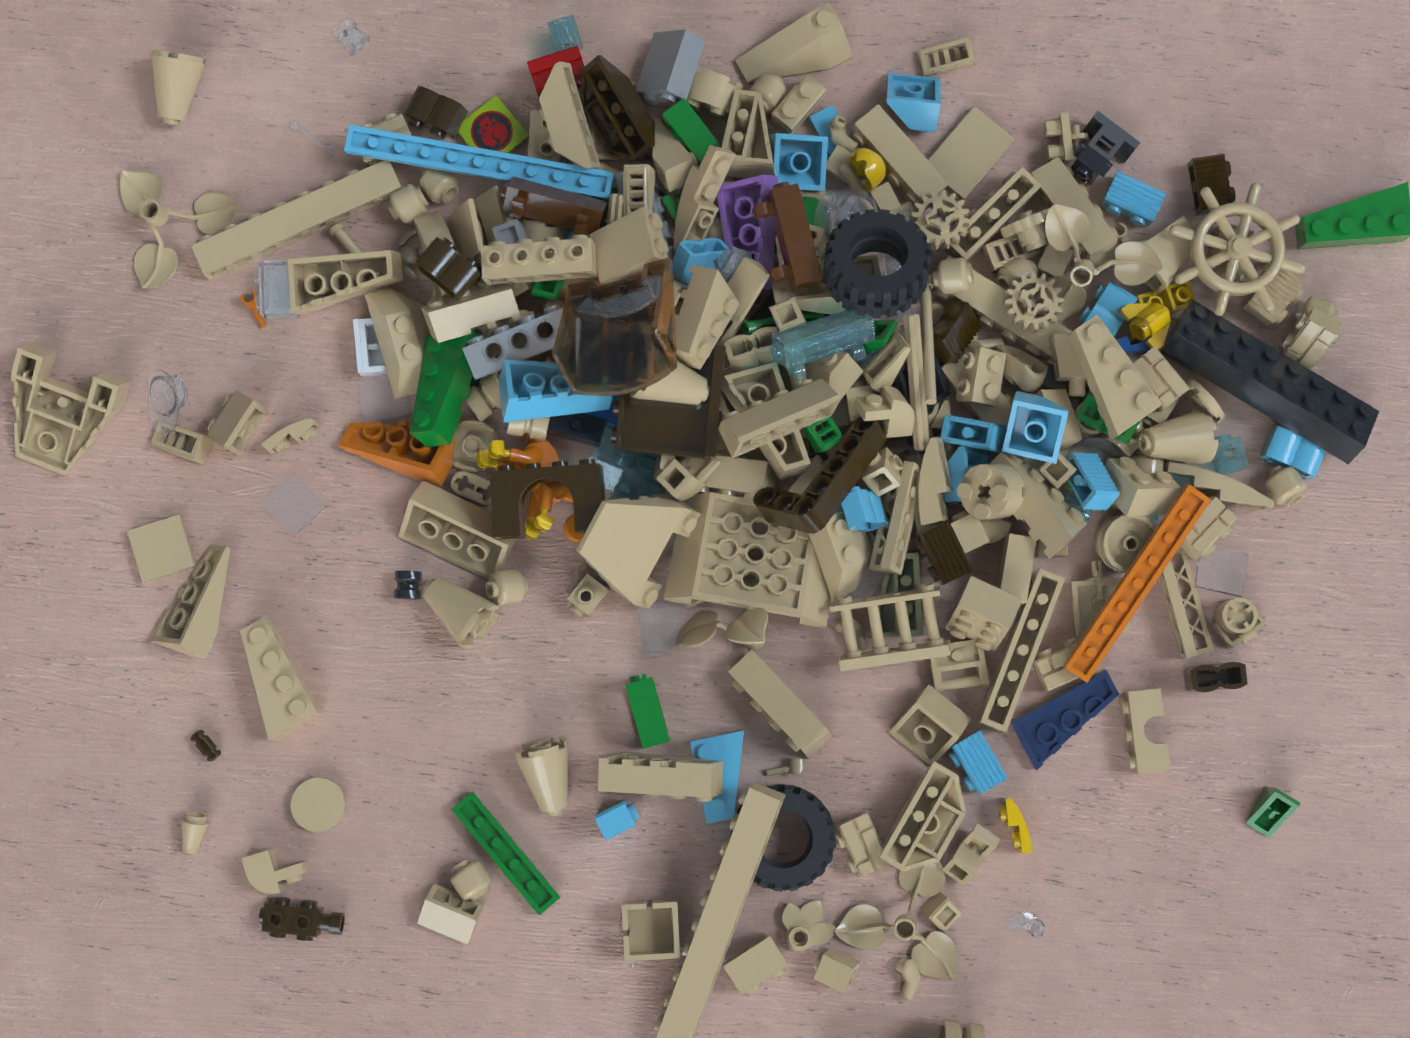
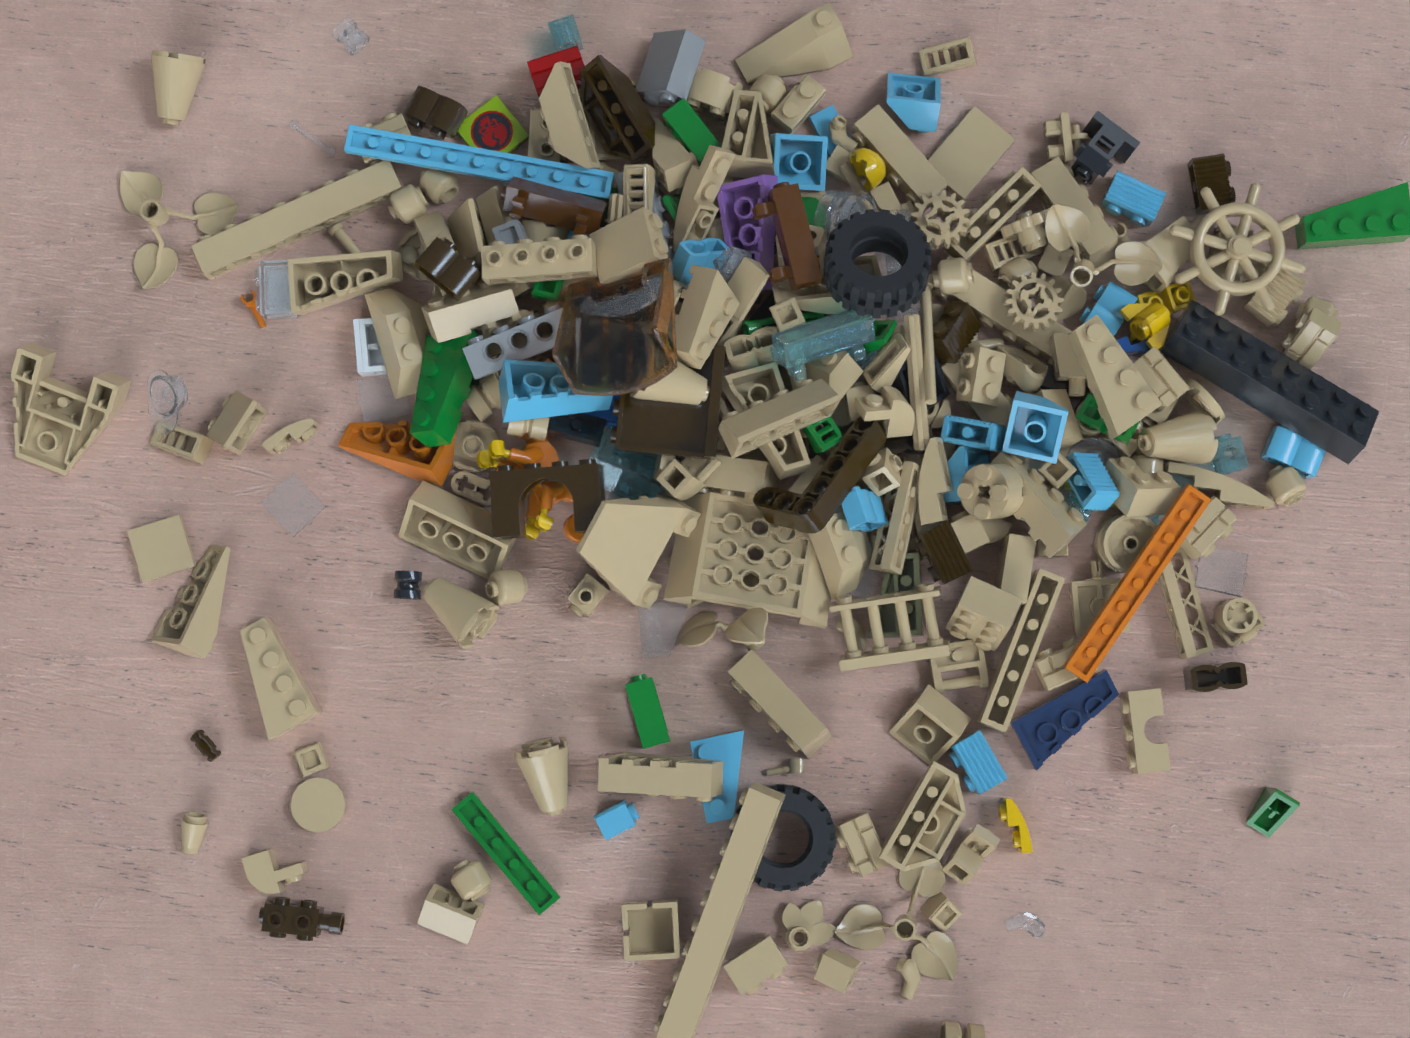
(311, 759): none -> tan tile

